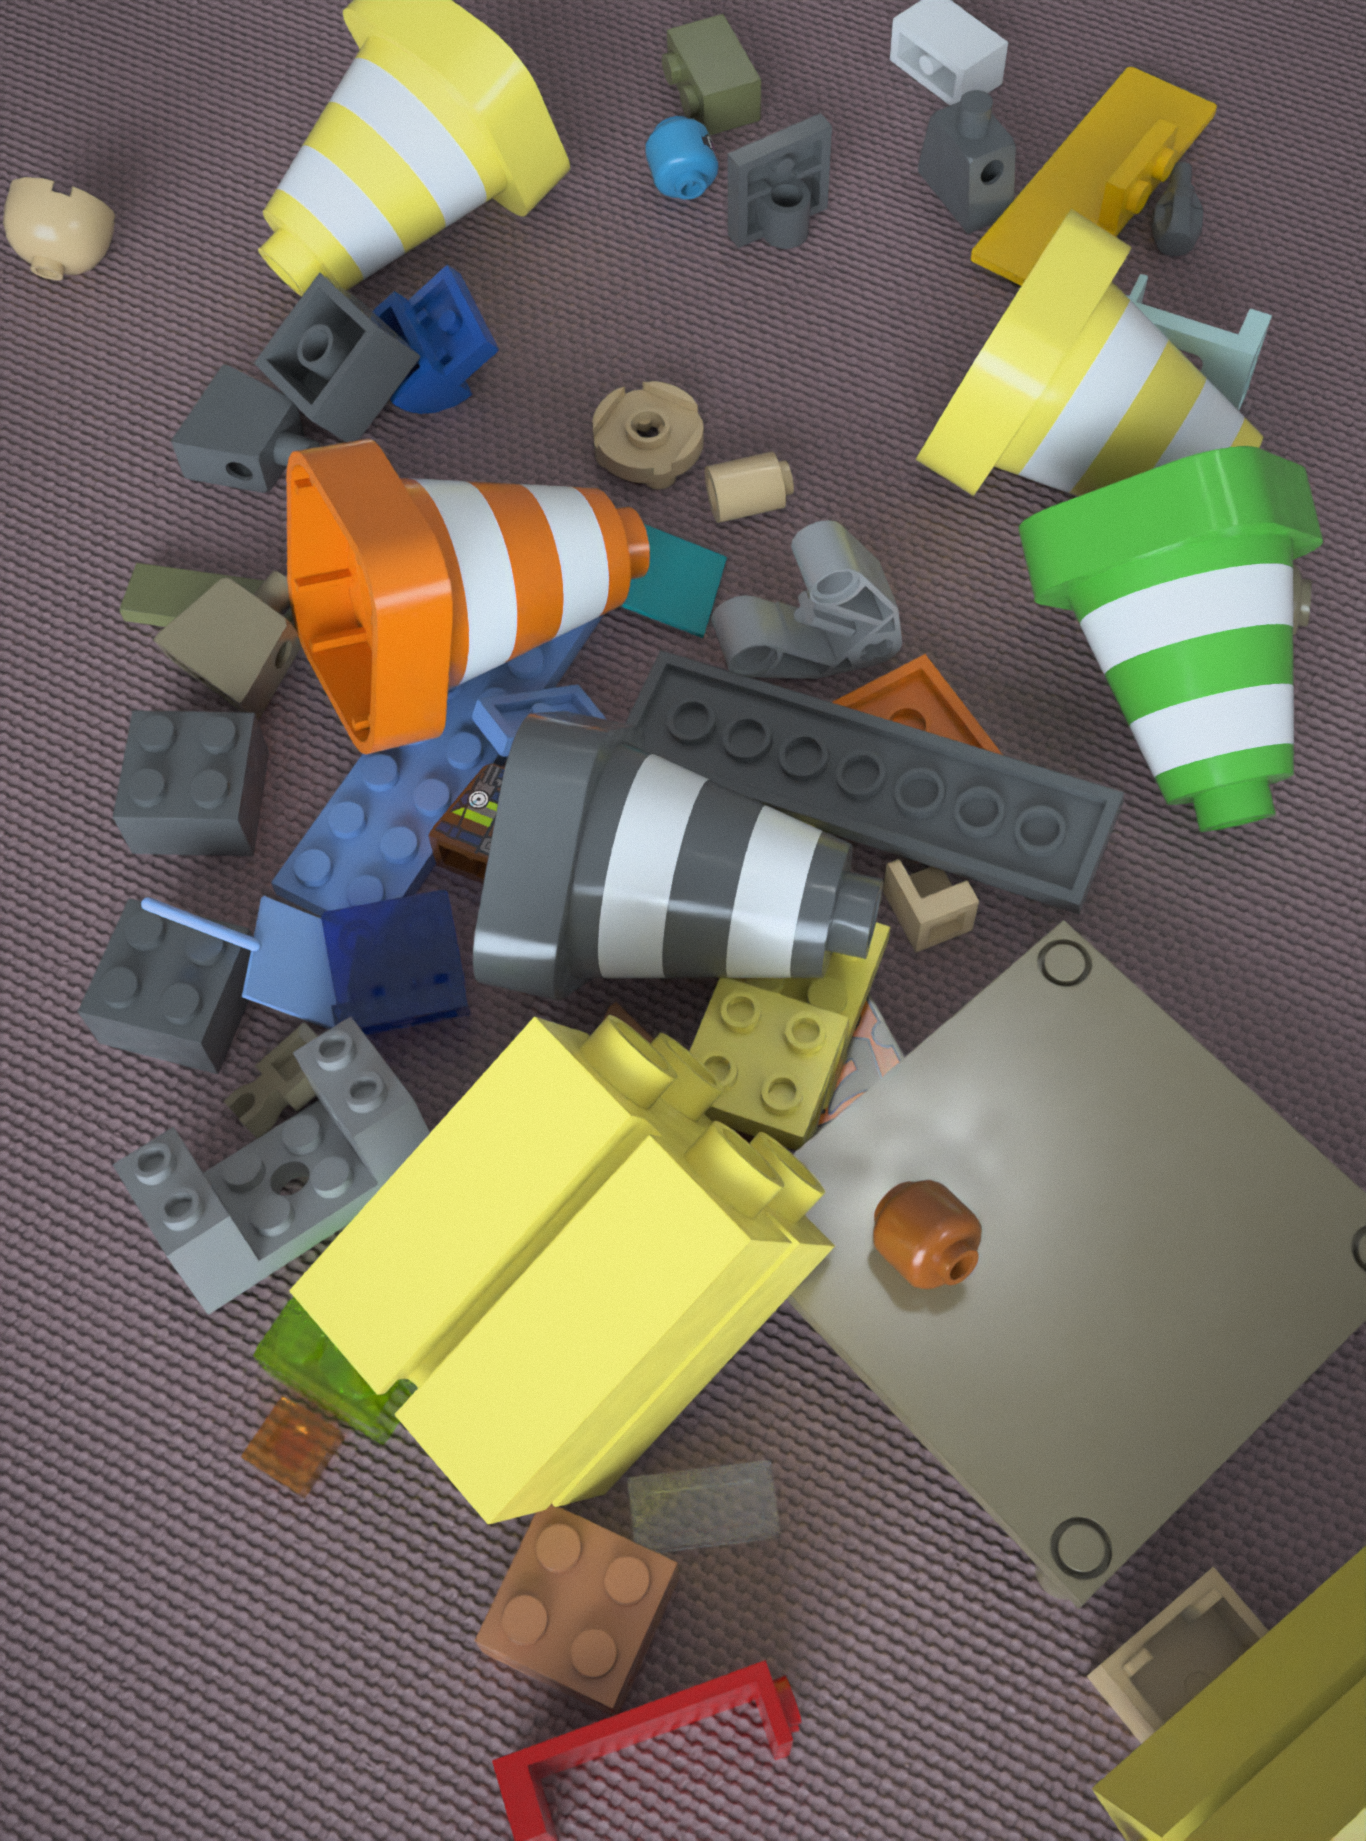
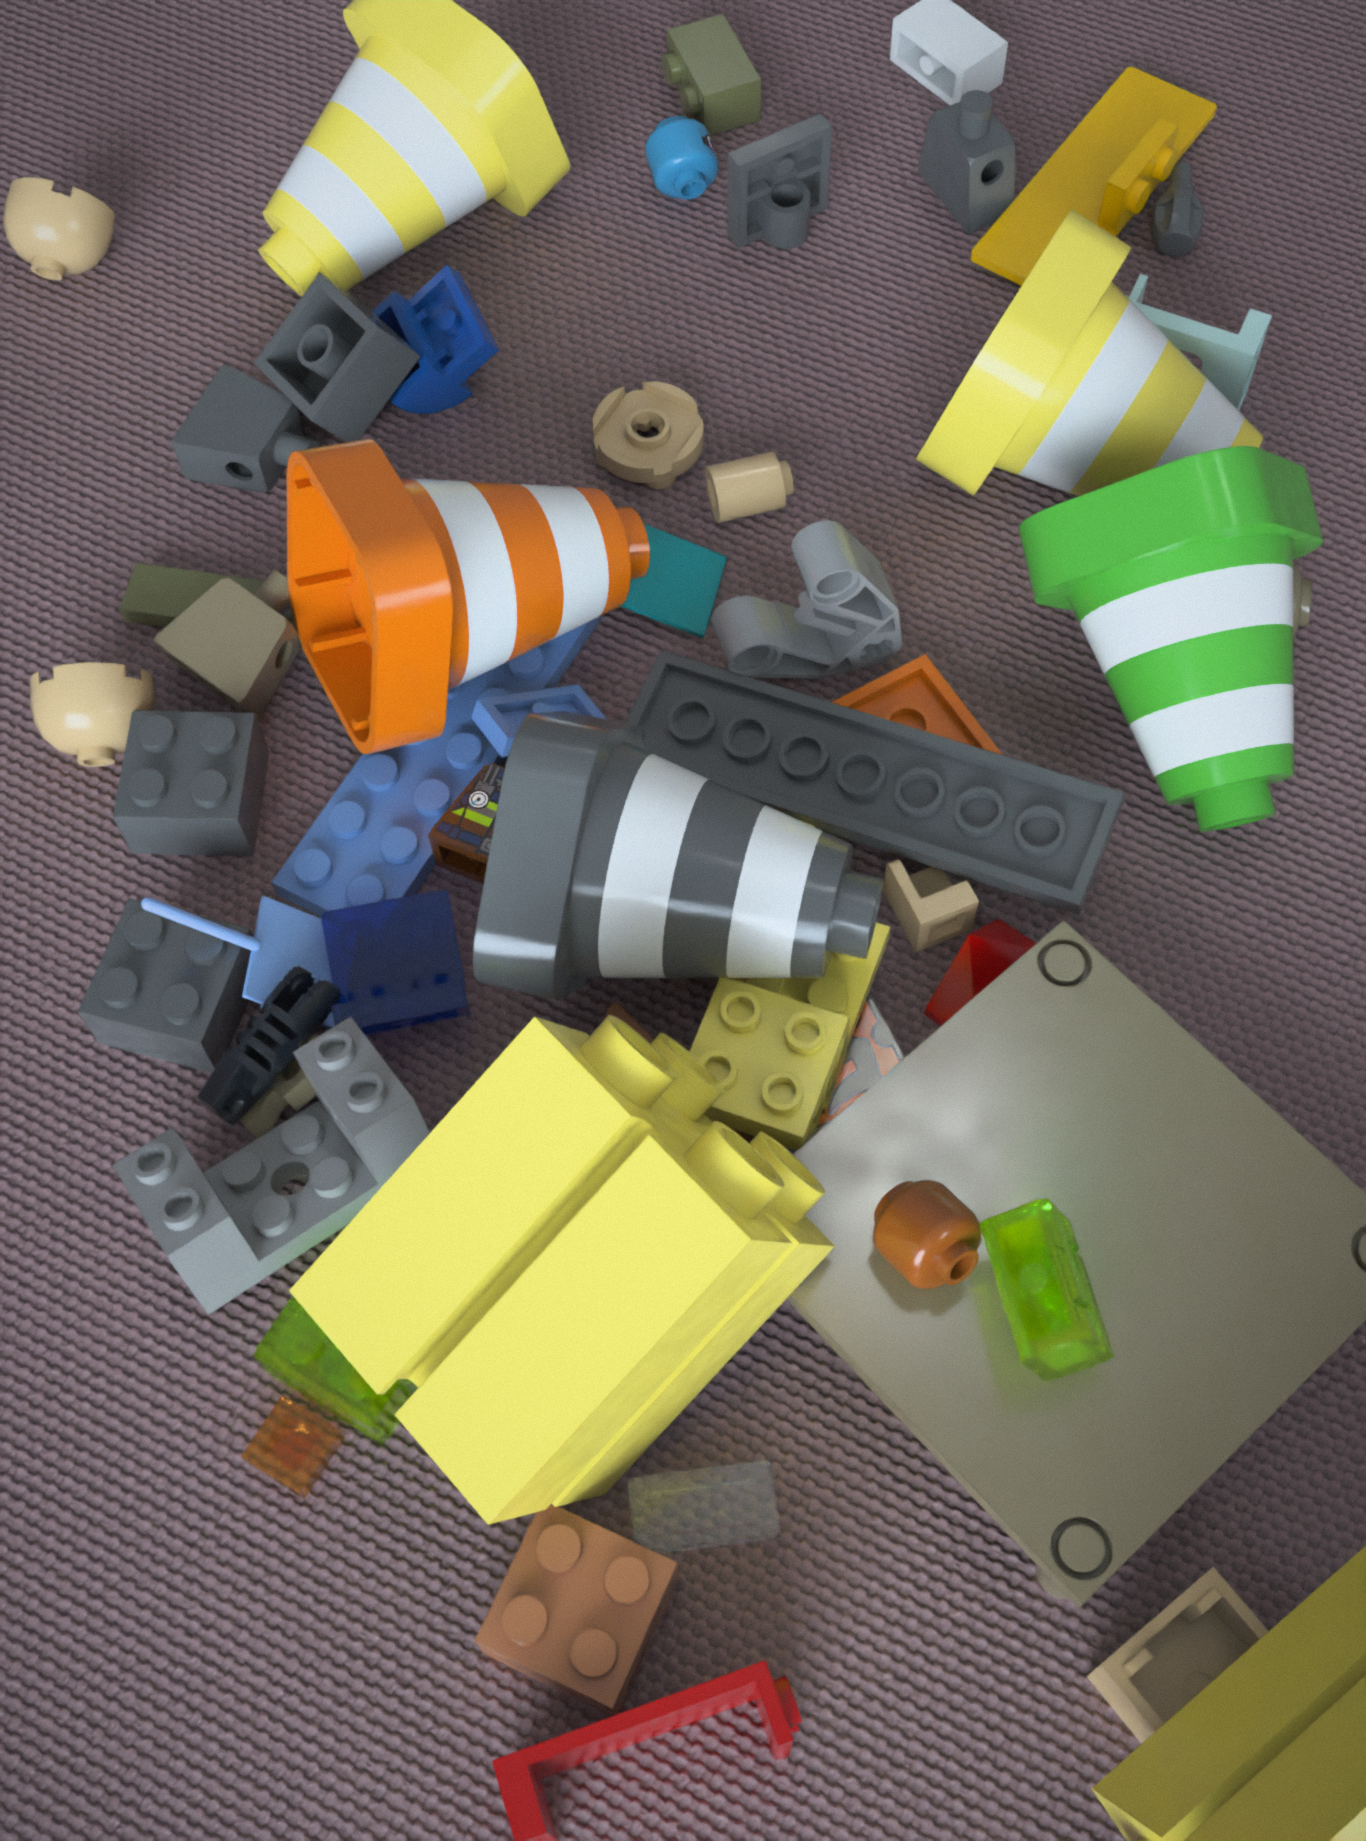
(89, 709): none -> tan cylinder
(267, 1044): none -> black hinge
(976, 965): none -> red slope
(1046, 1290): none -> clear neon green brick

